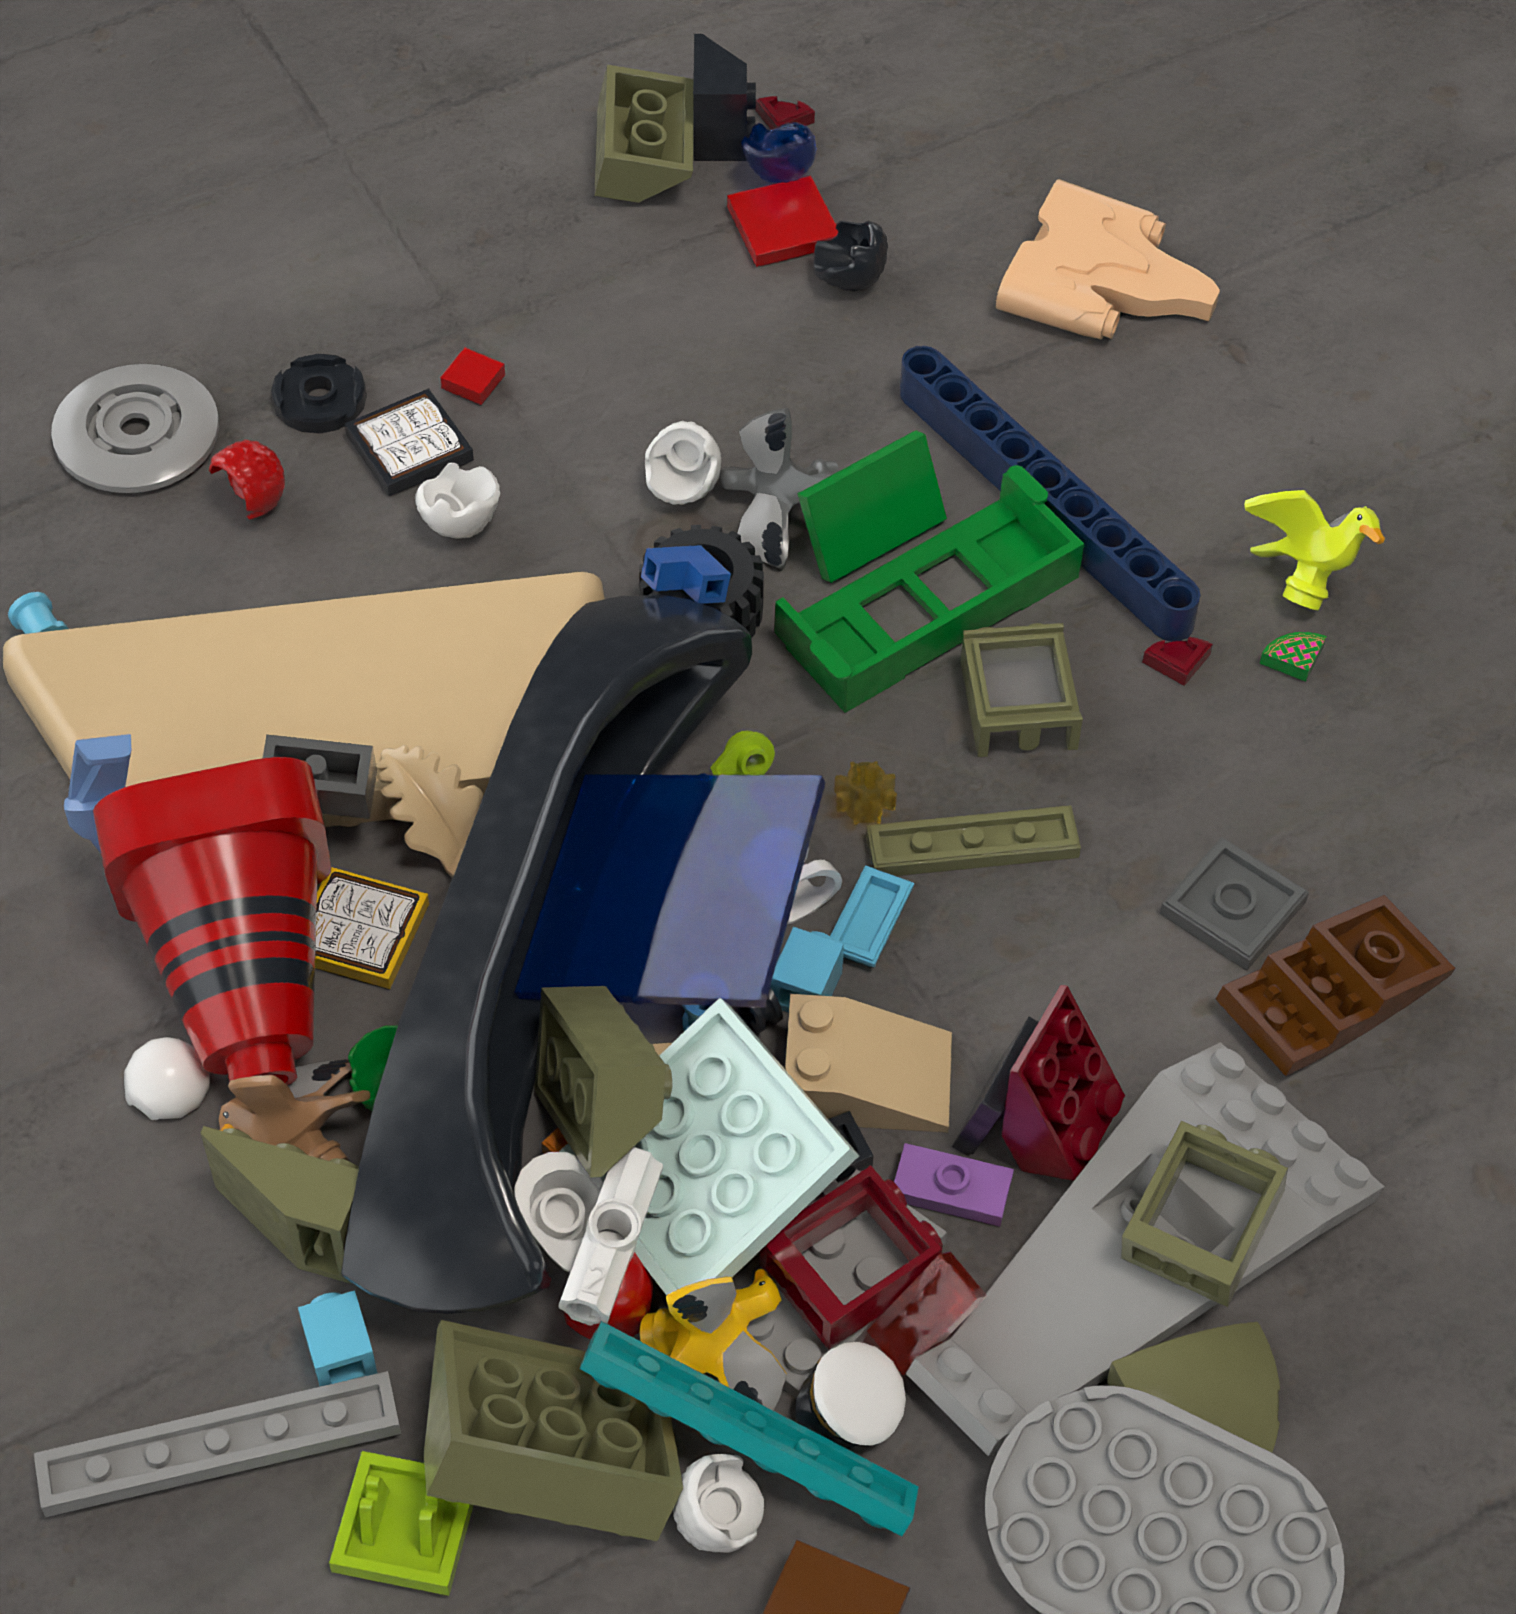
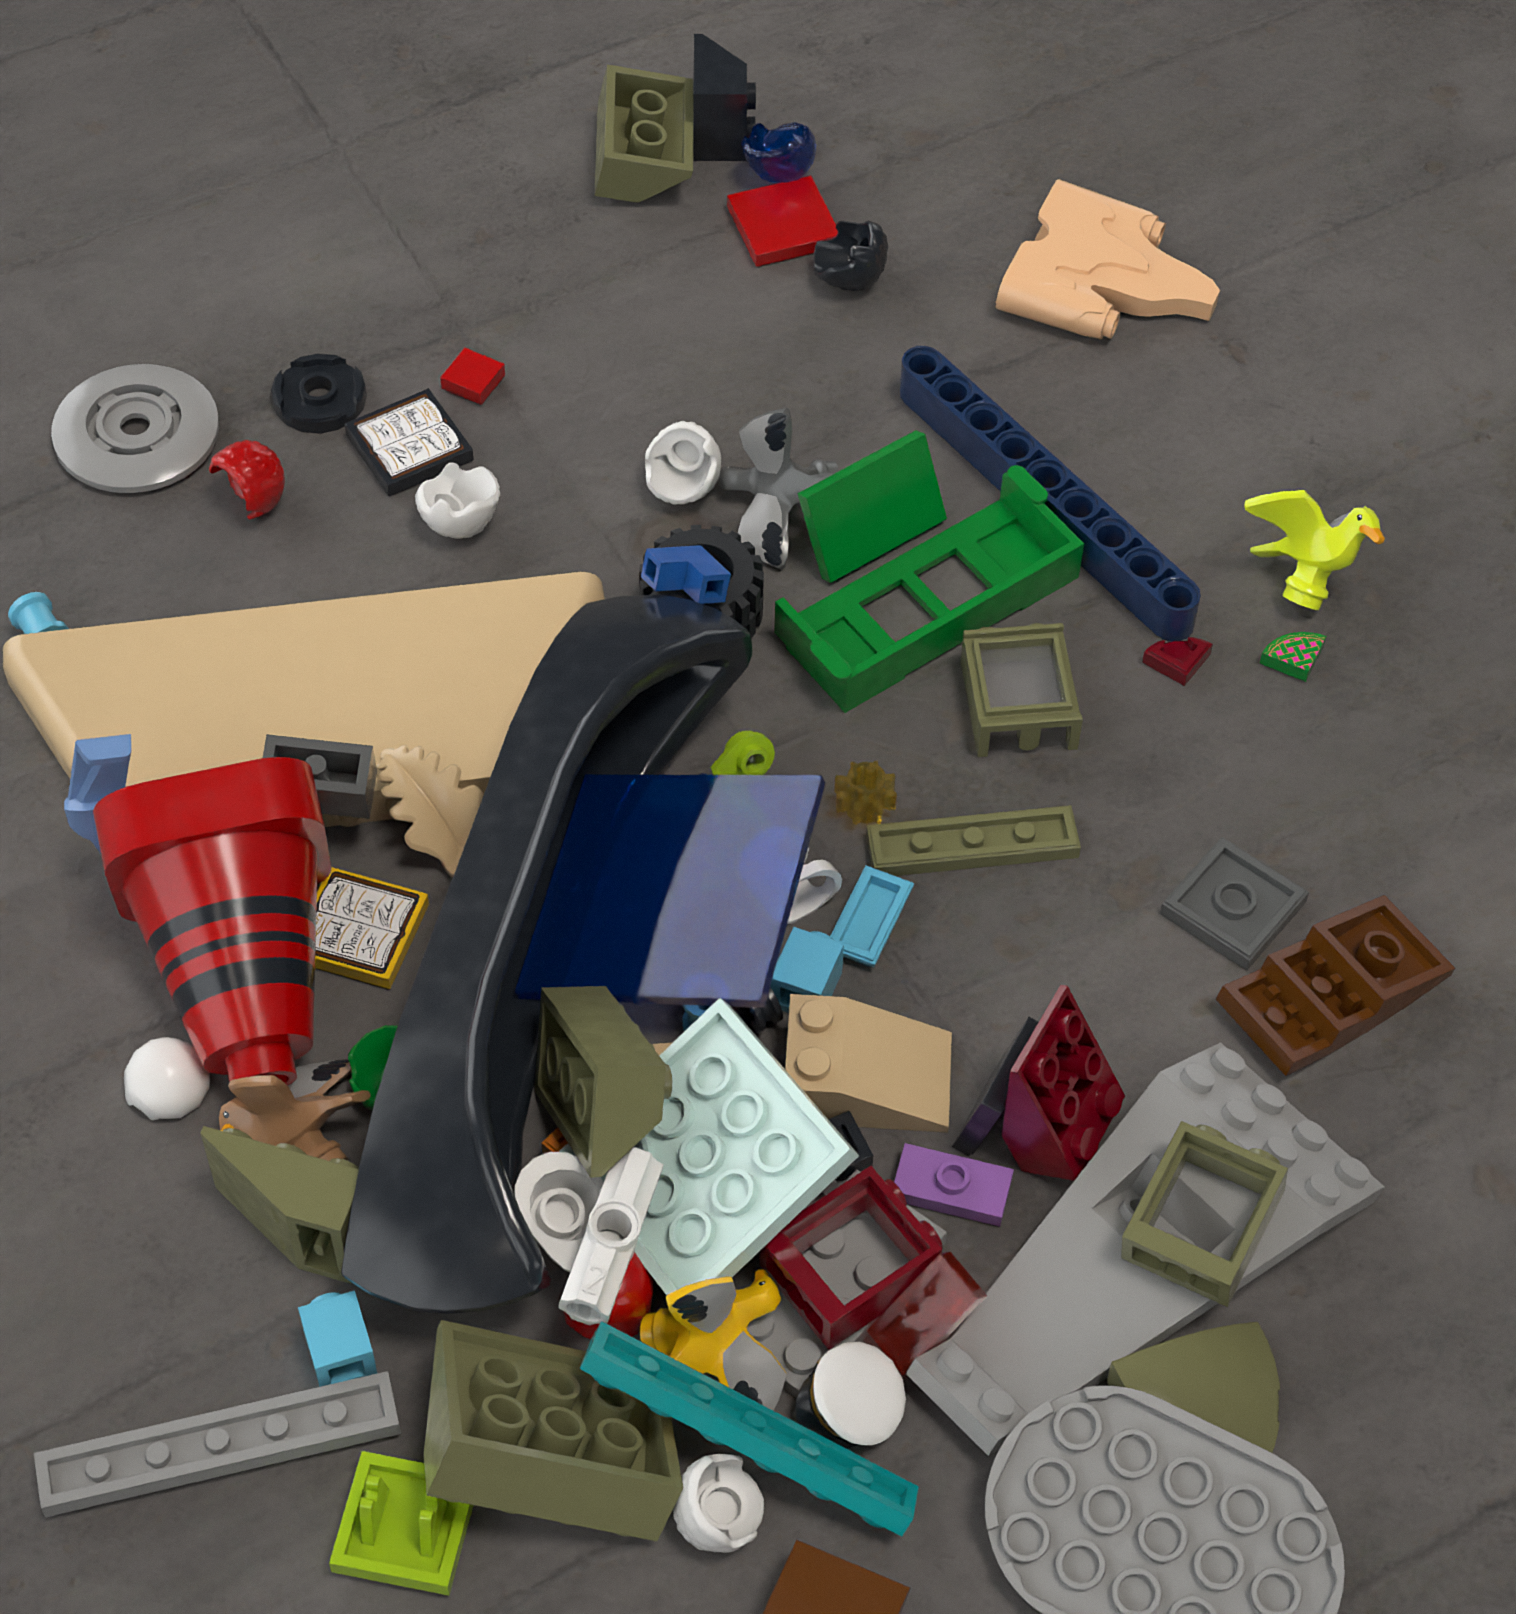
(777, 113): dark red tile -> none

